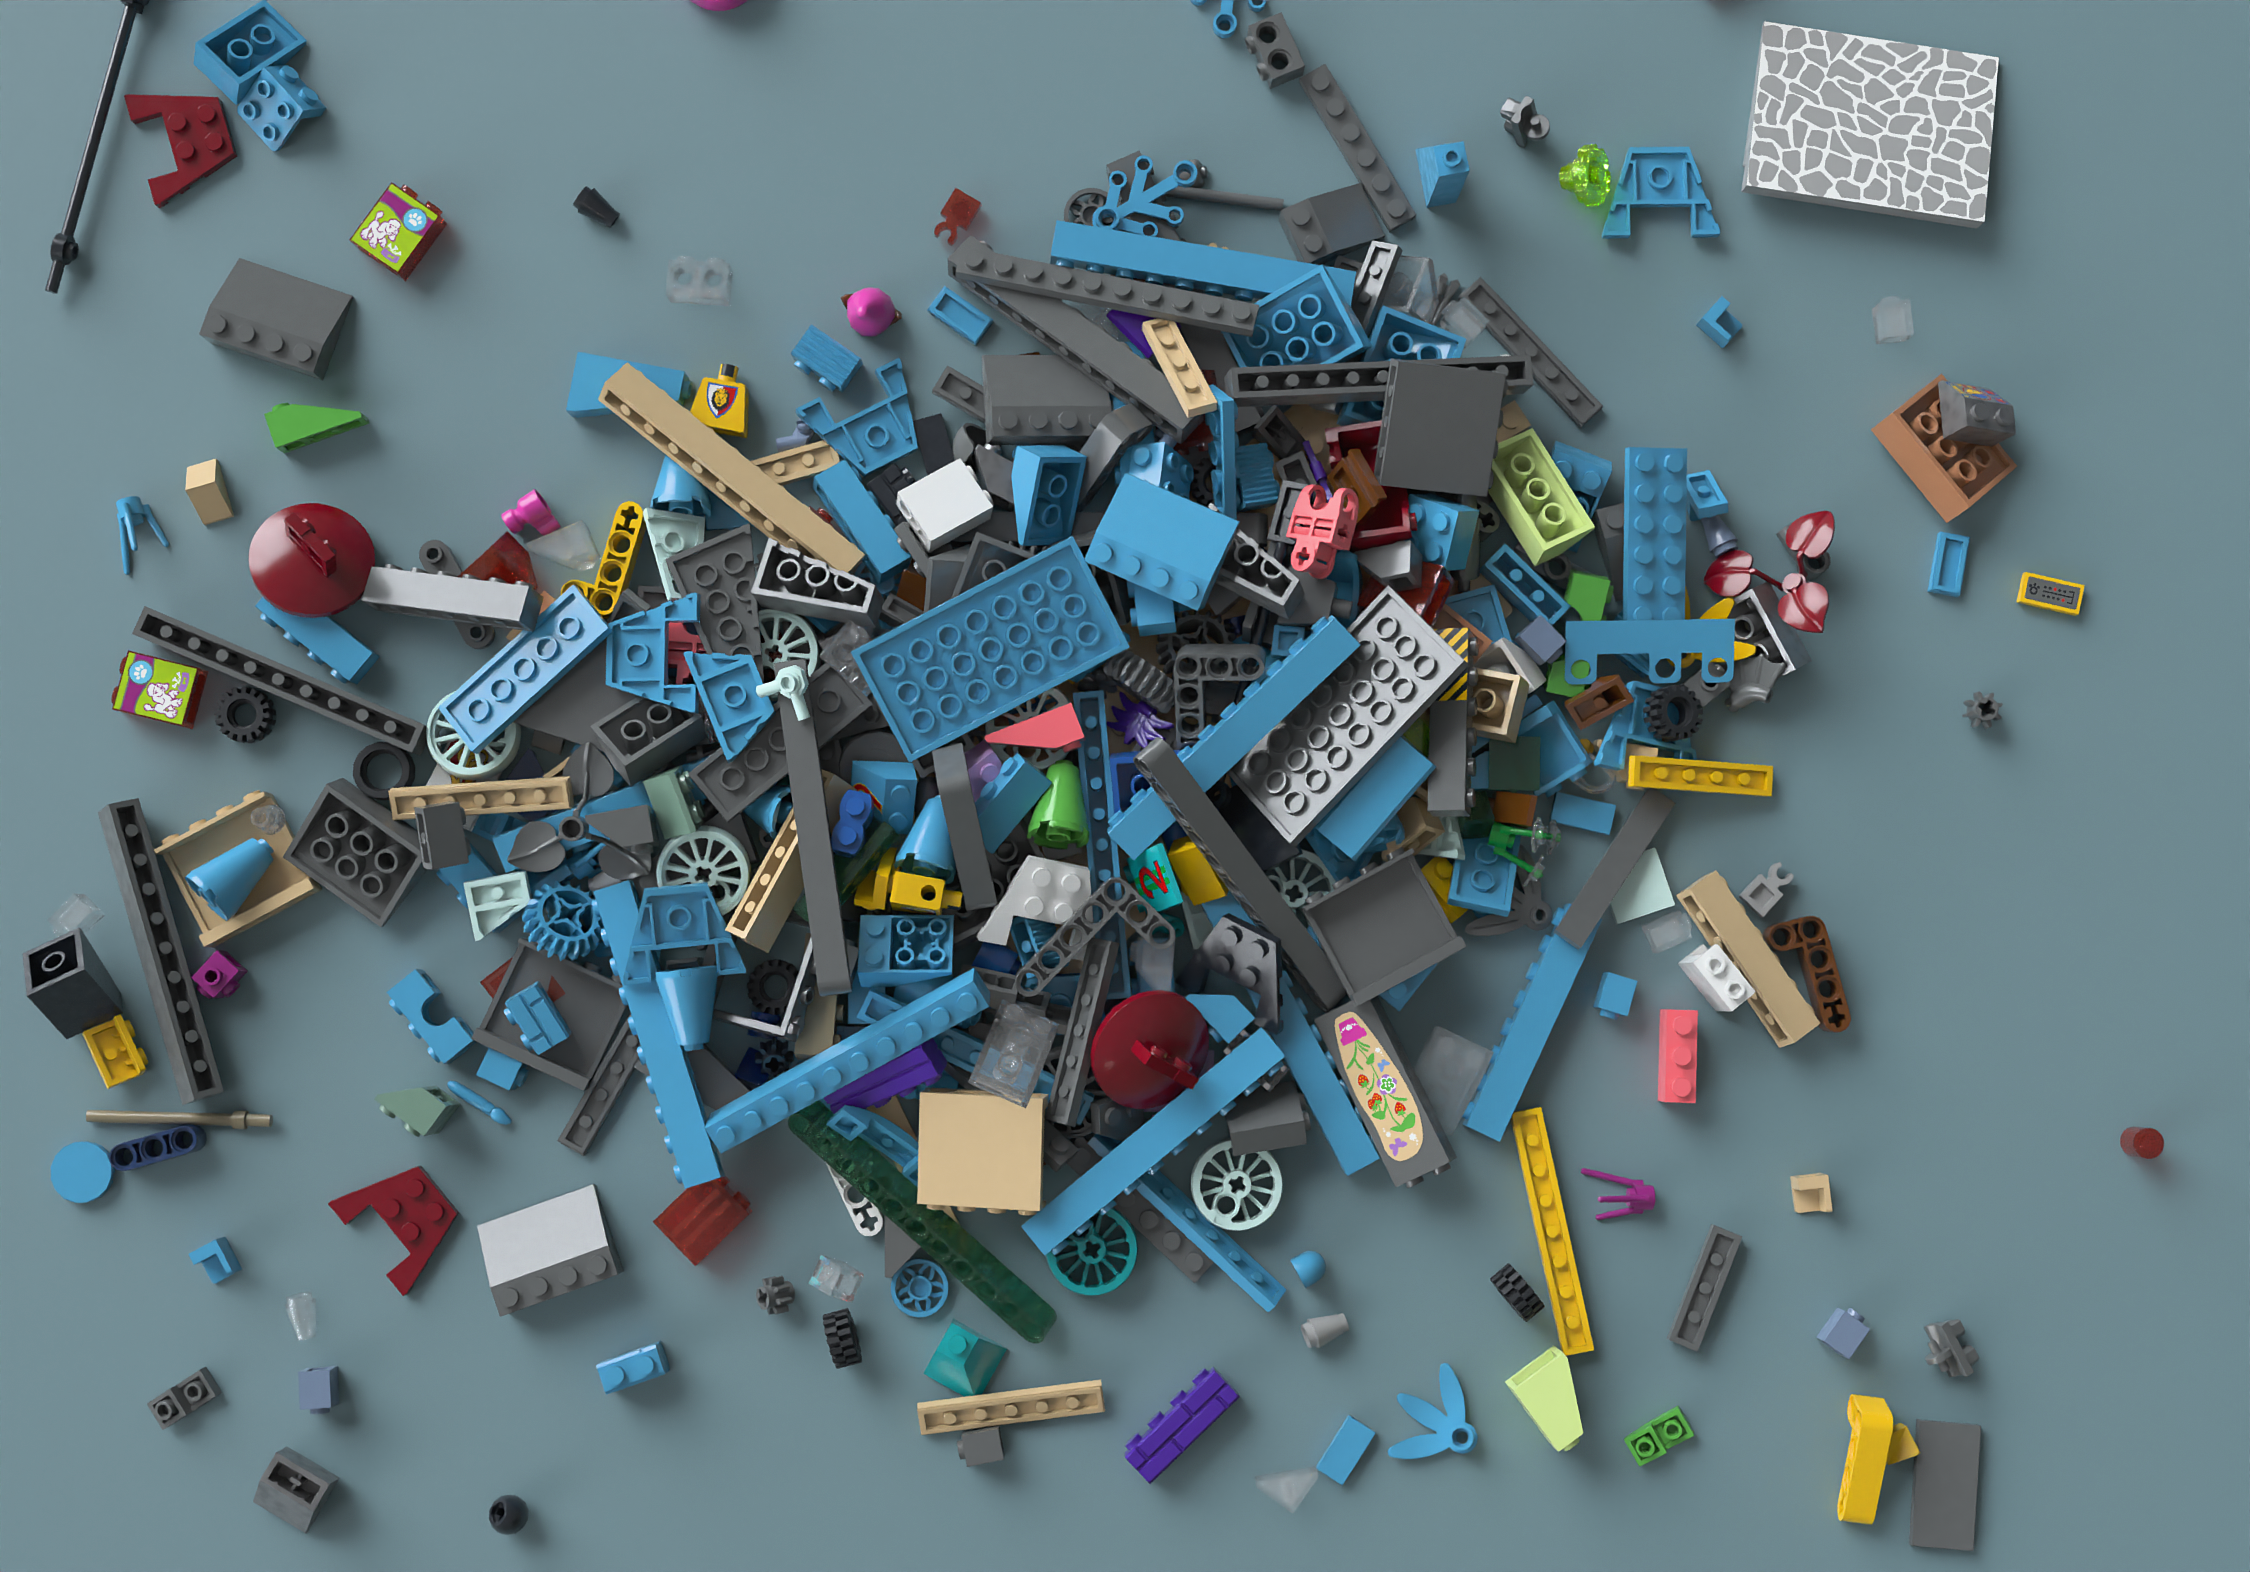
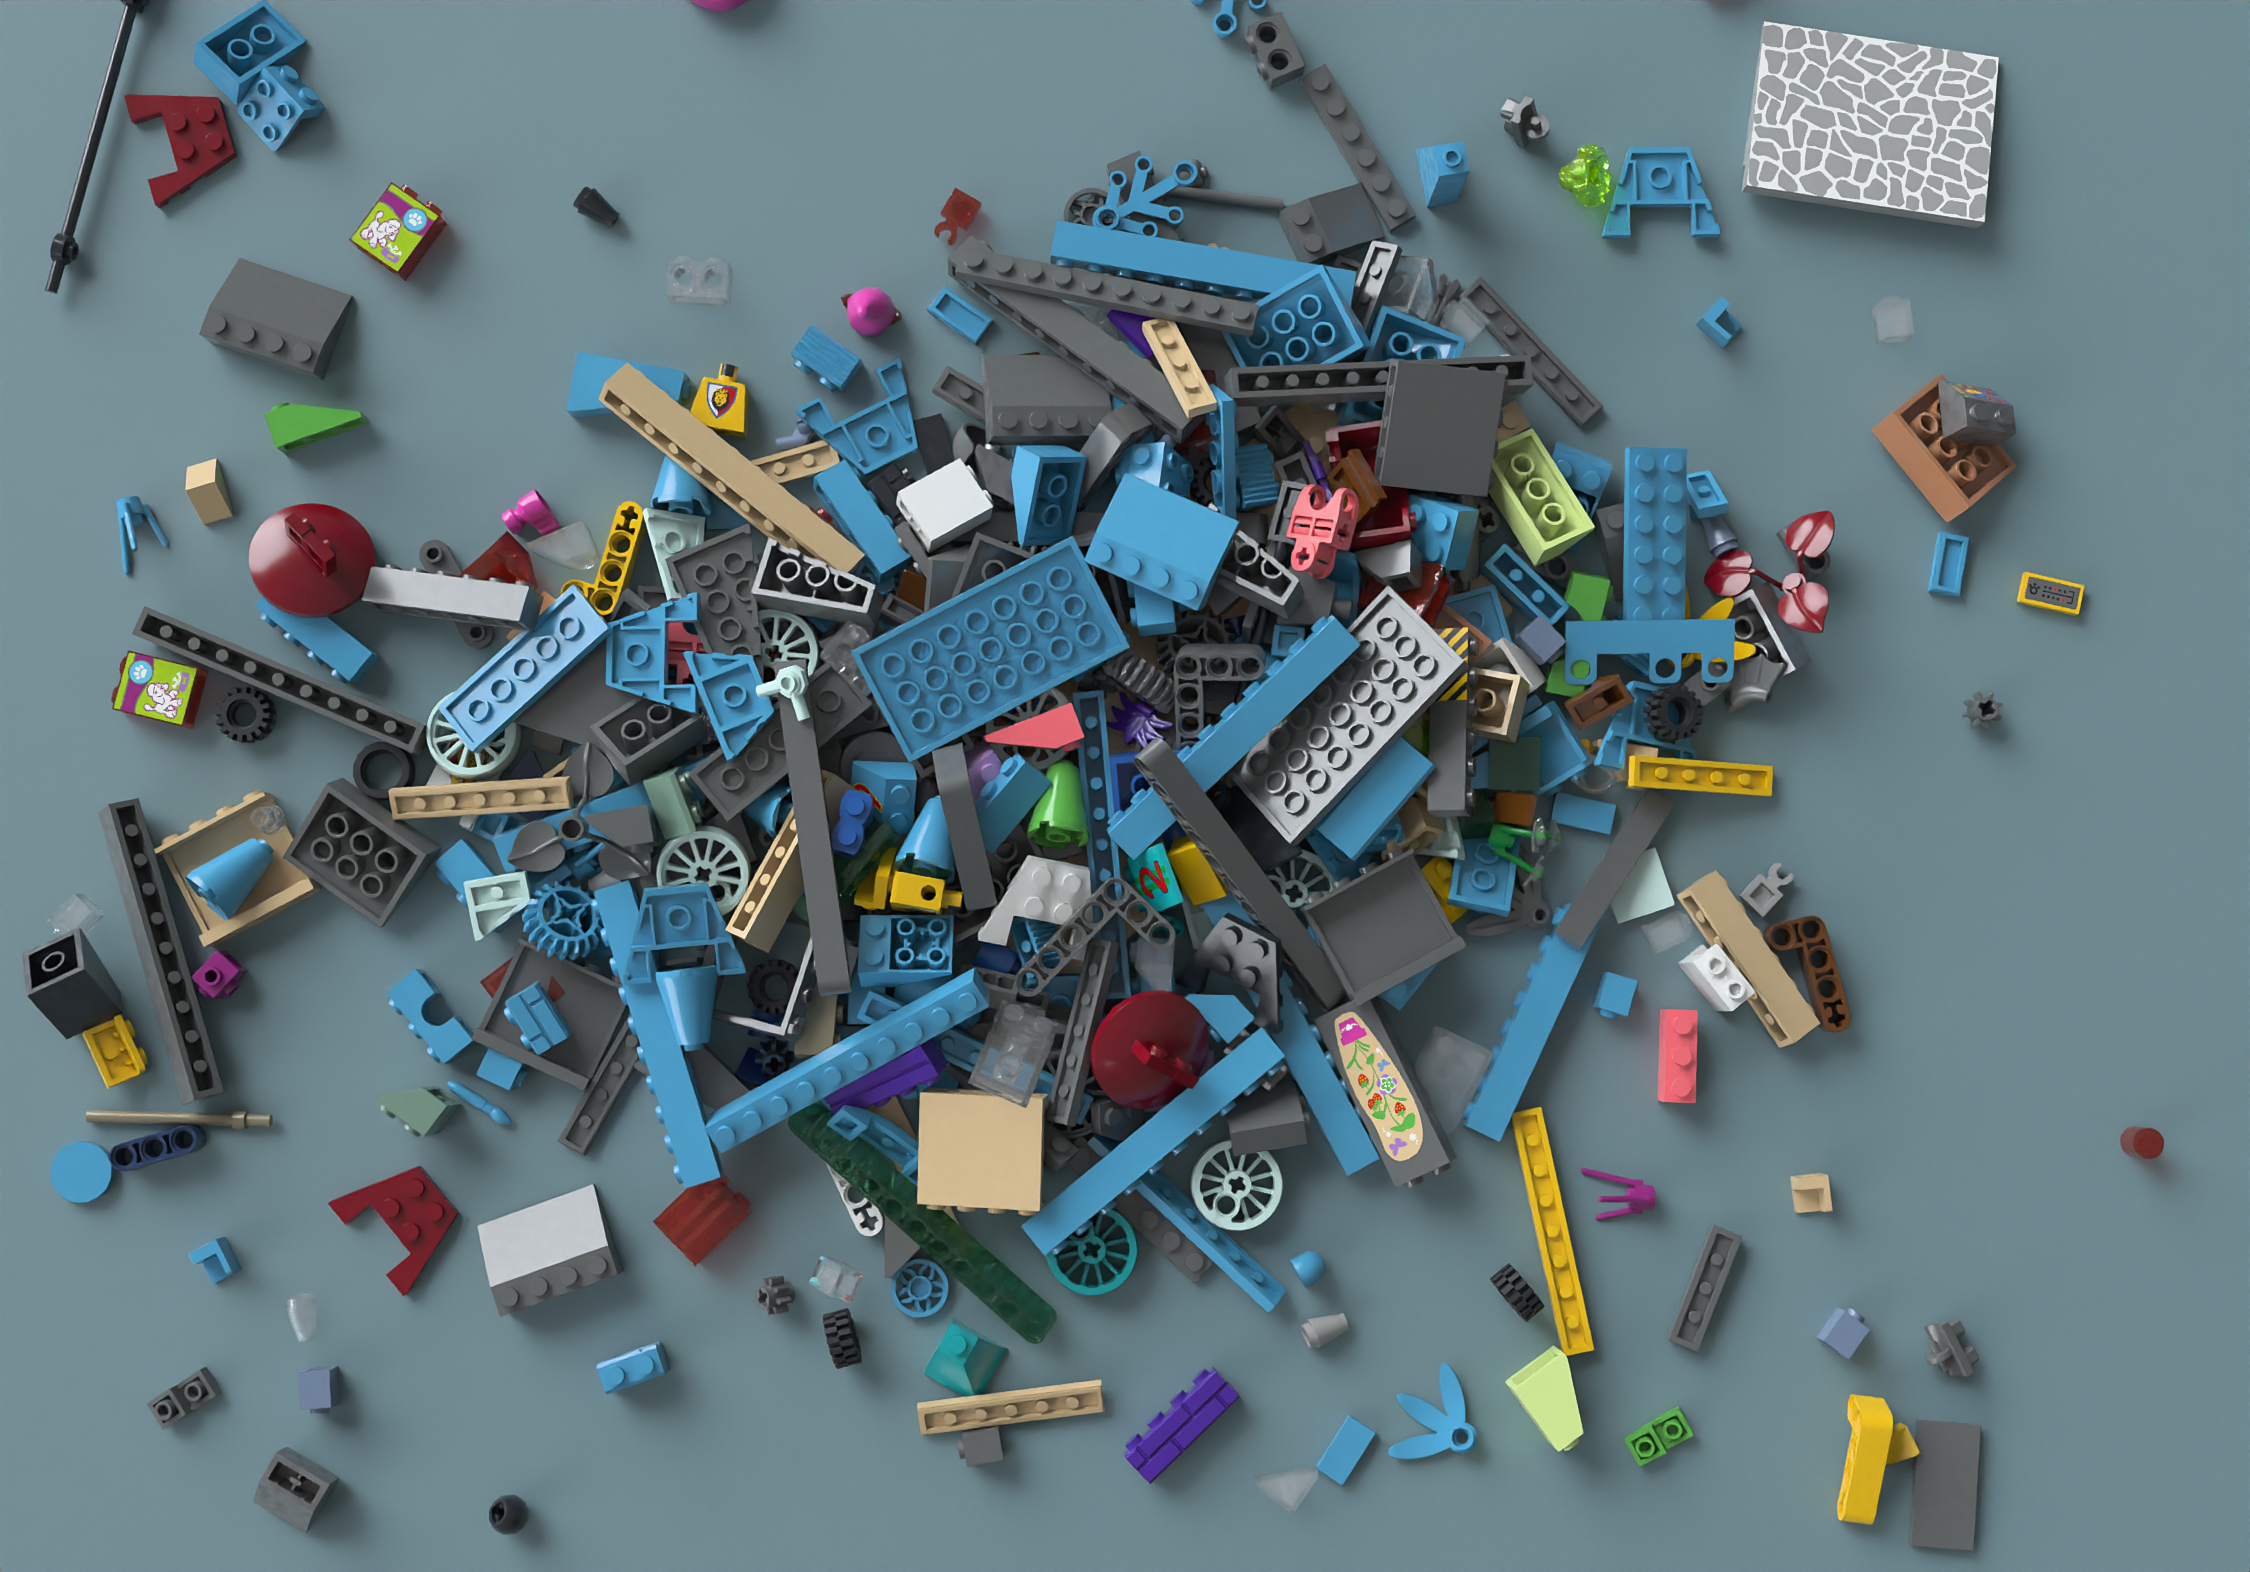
(442, 835): dark grey brick -> none

